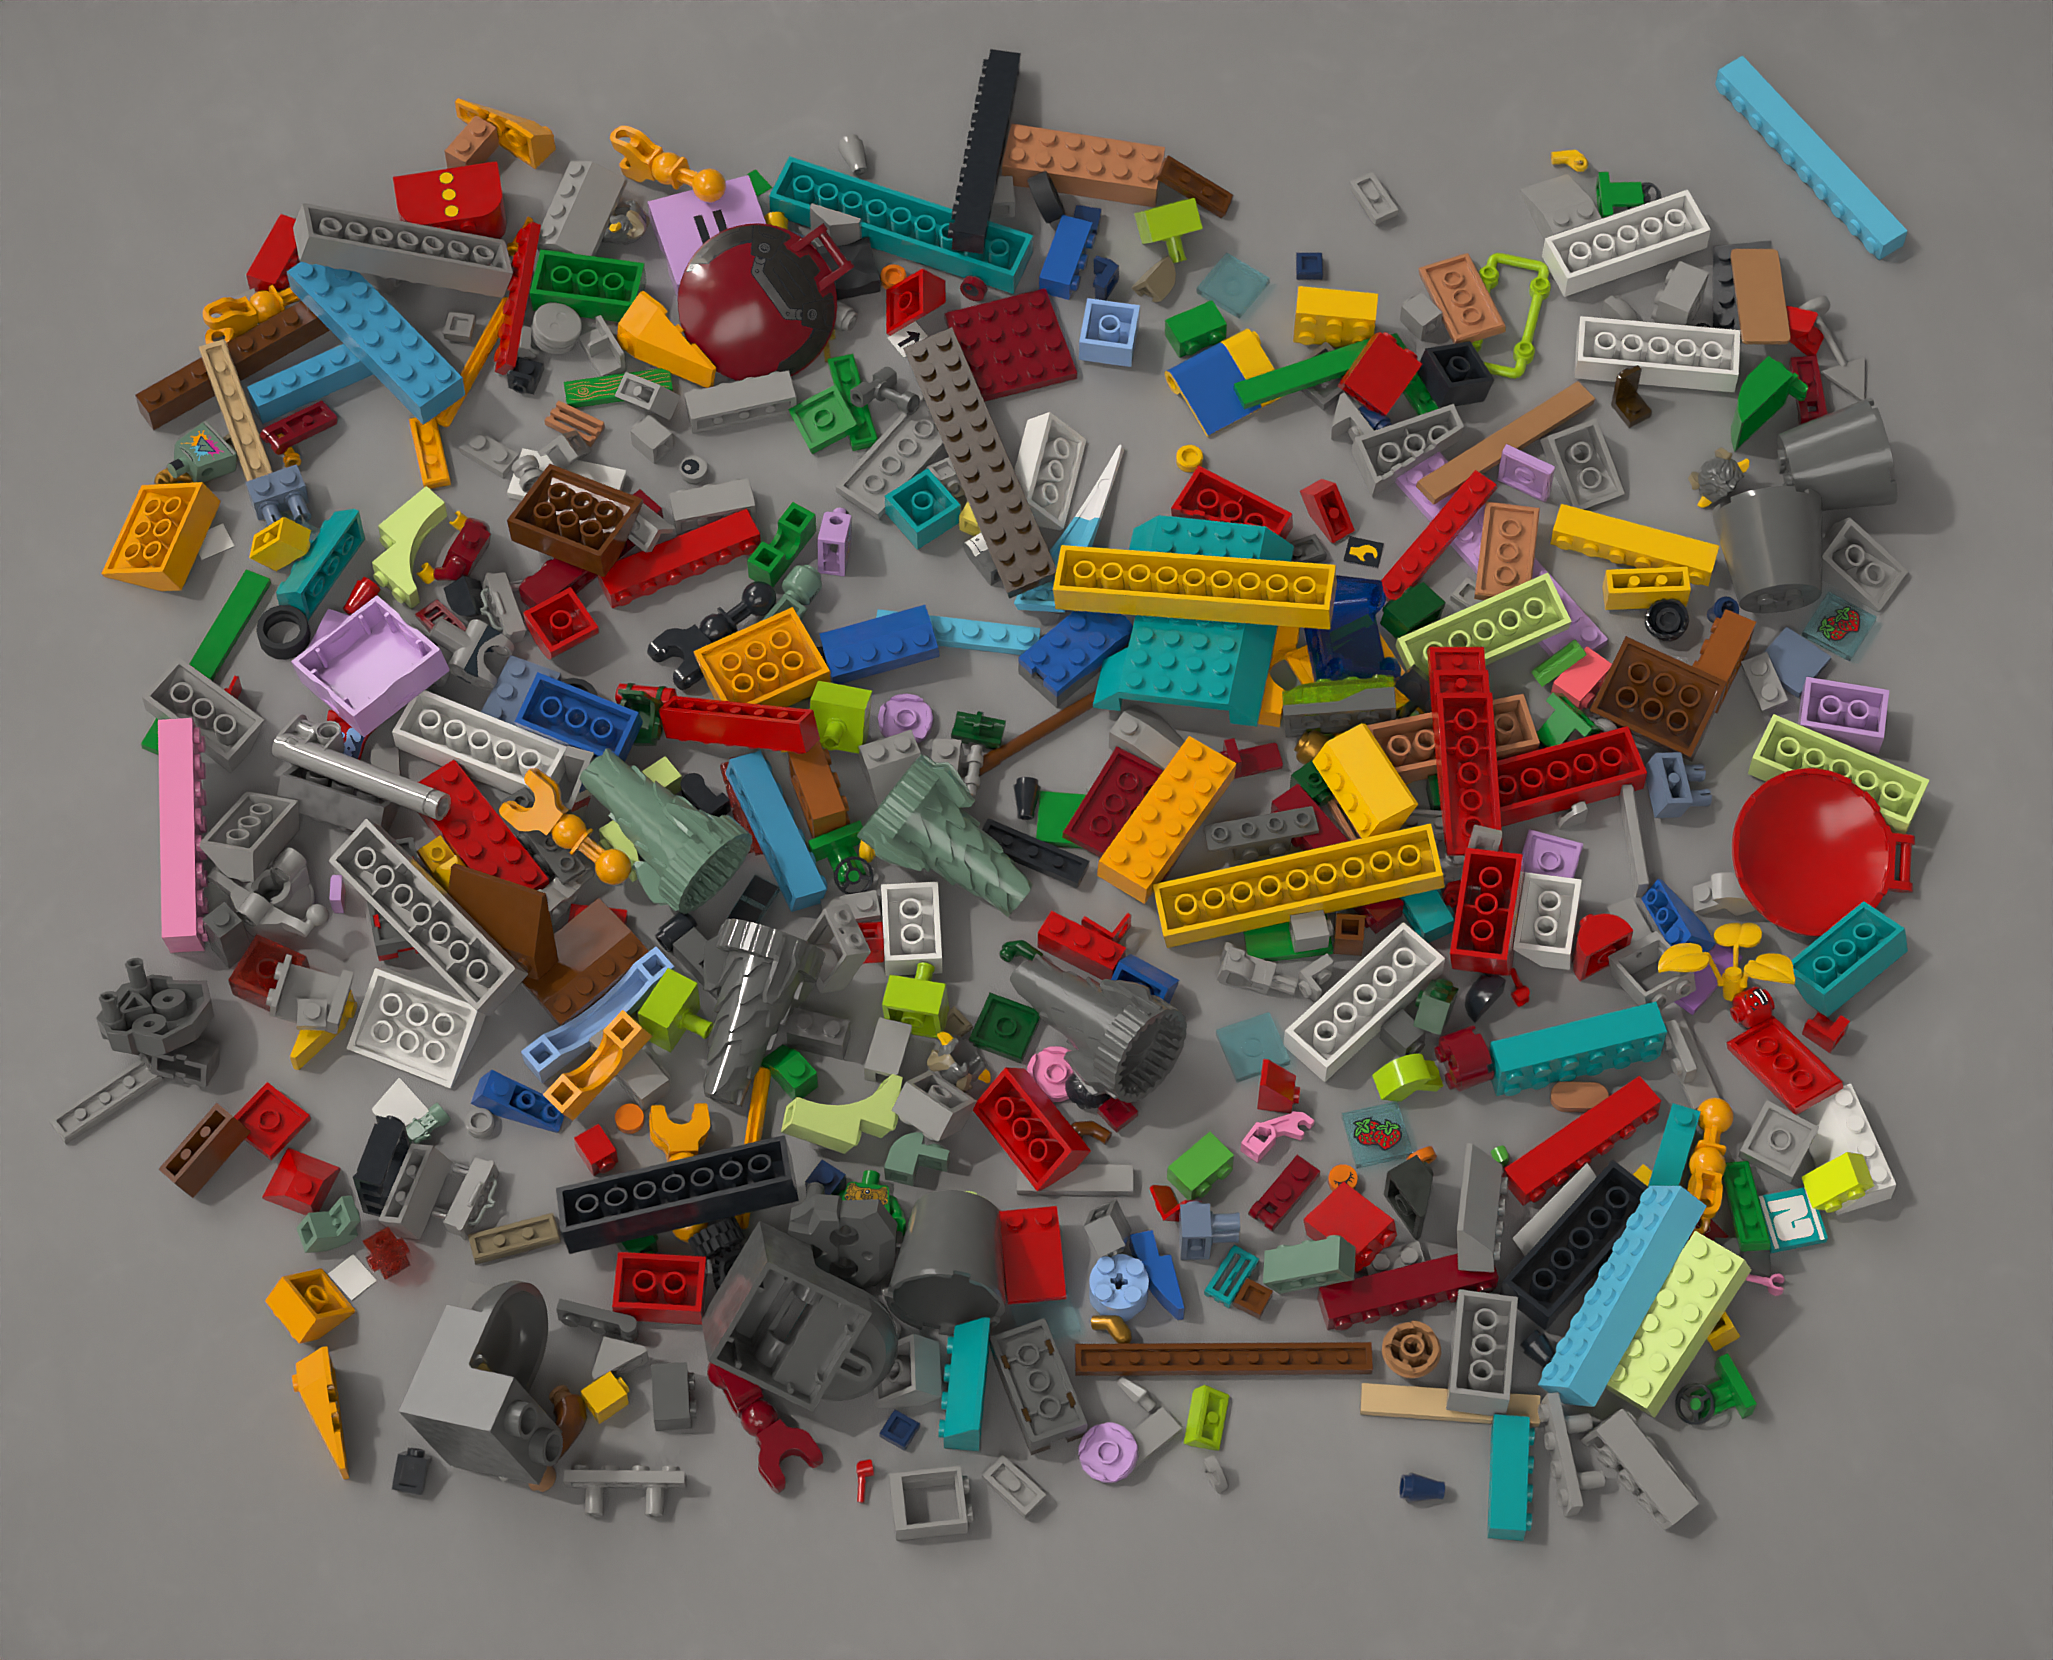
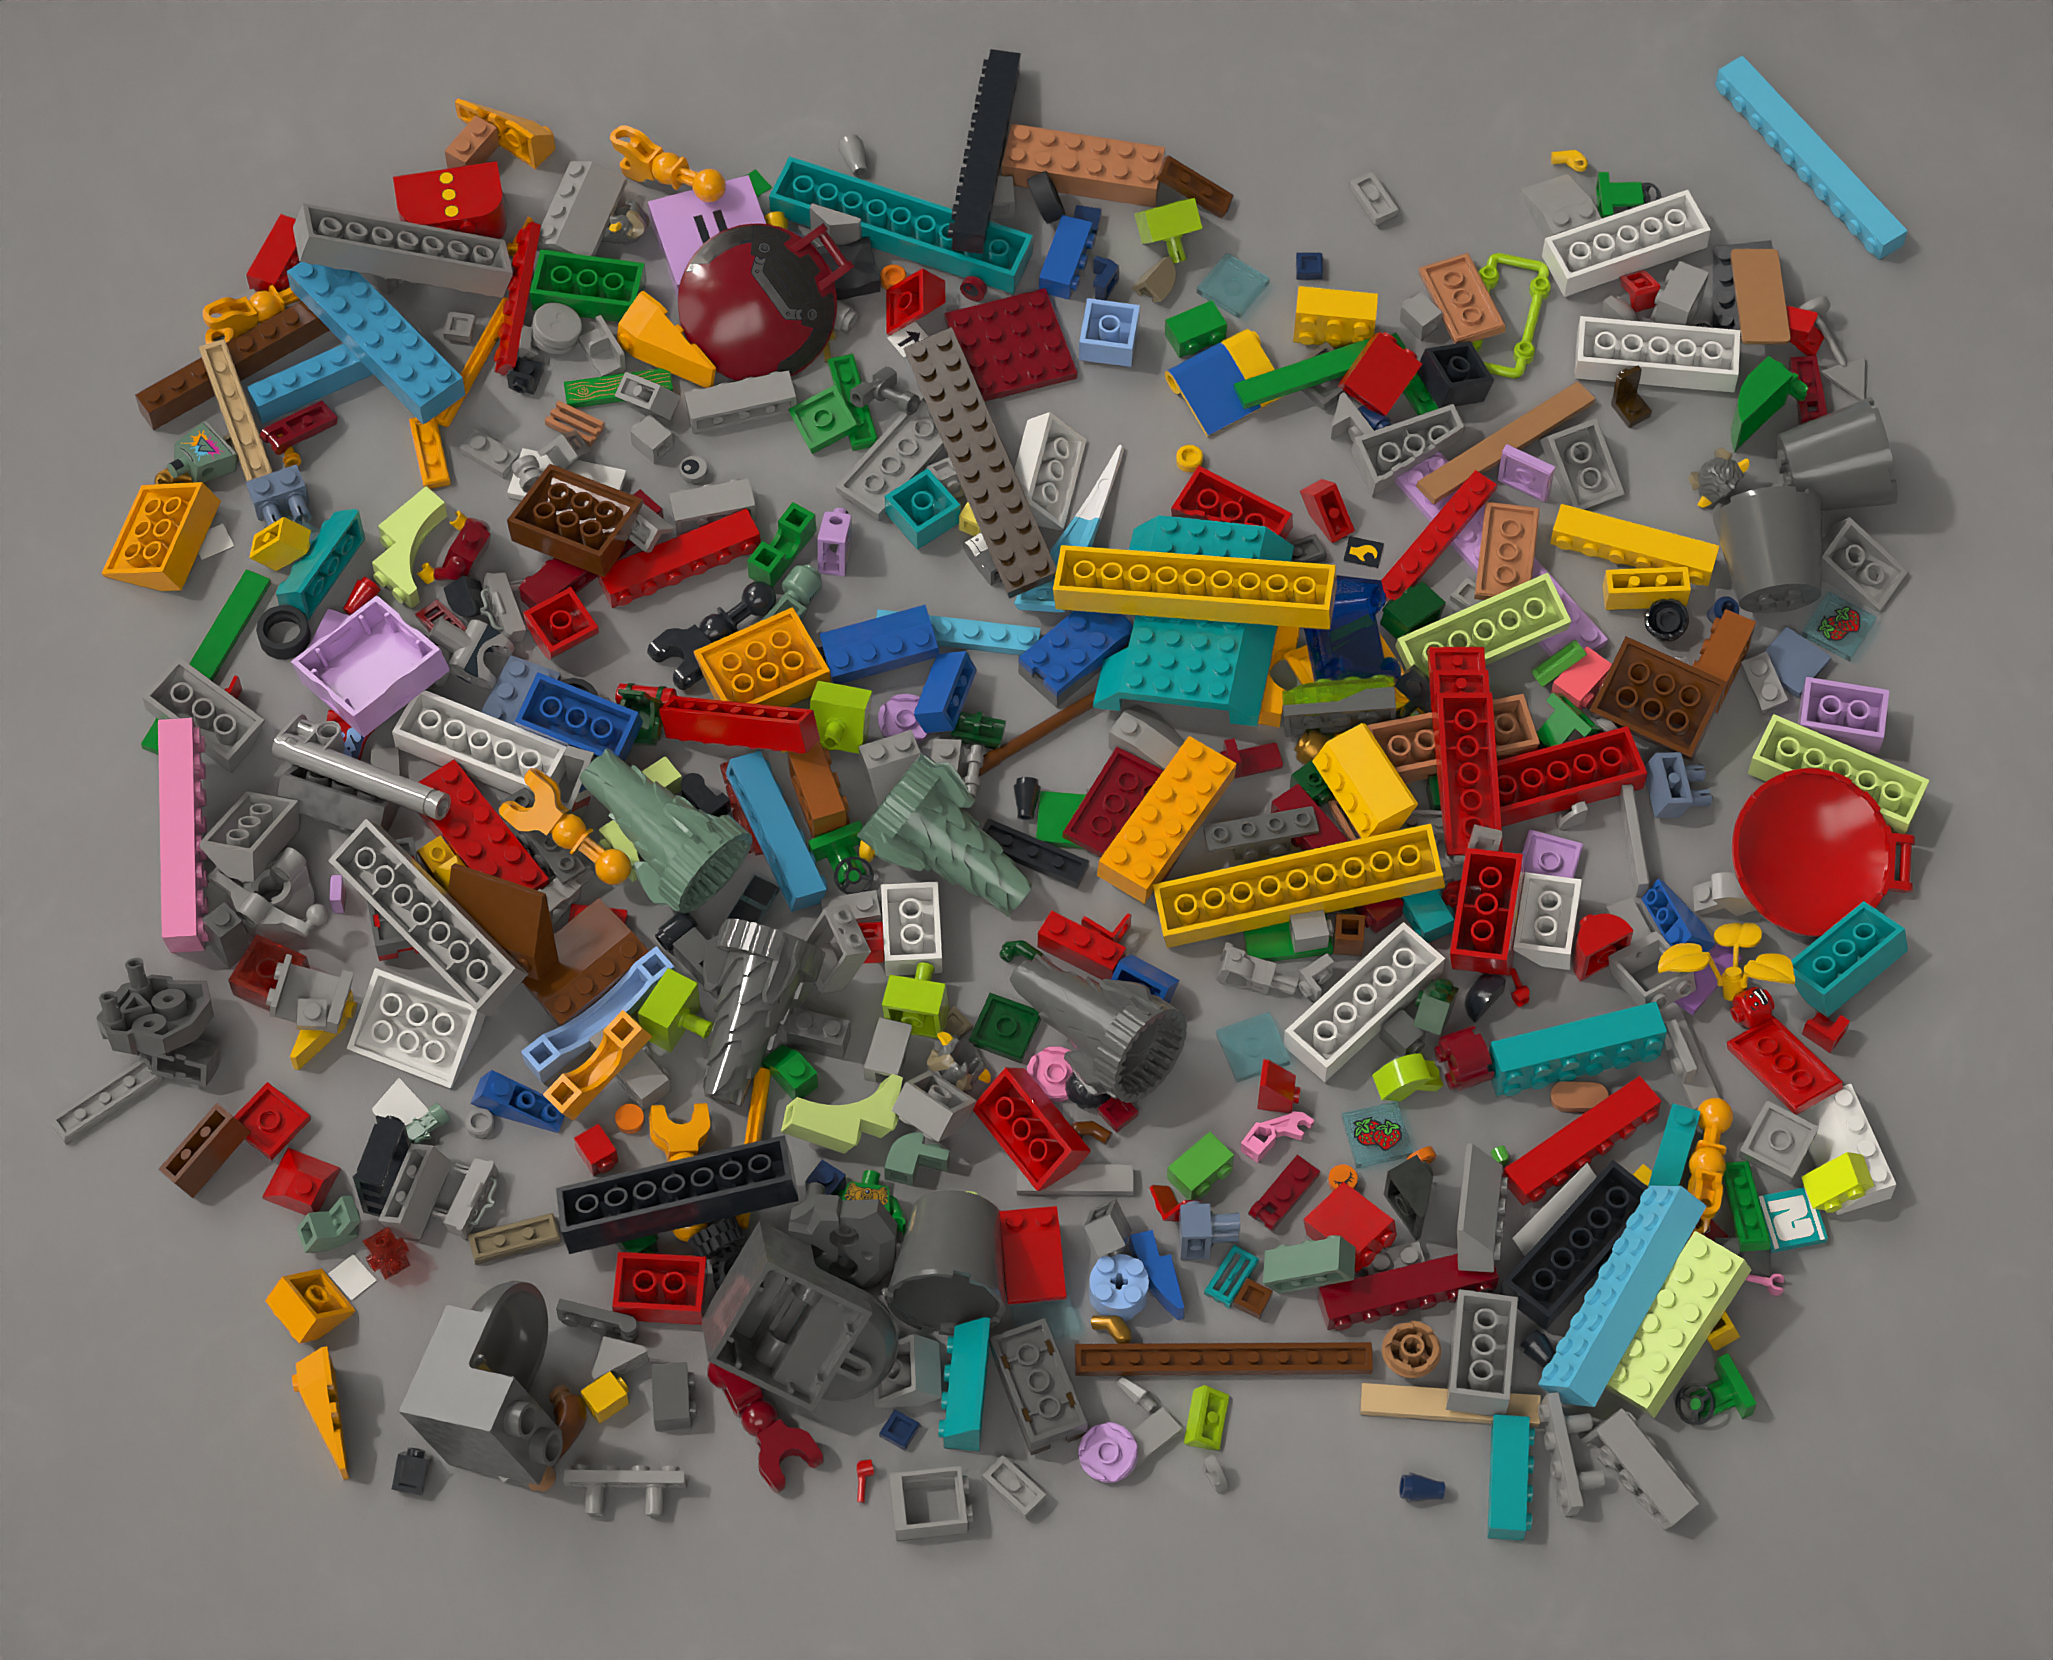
(945, 692): none -> blue brick
(1641, 289): none -> red slope

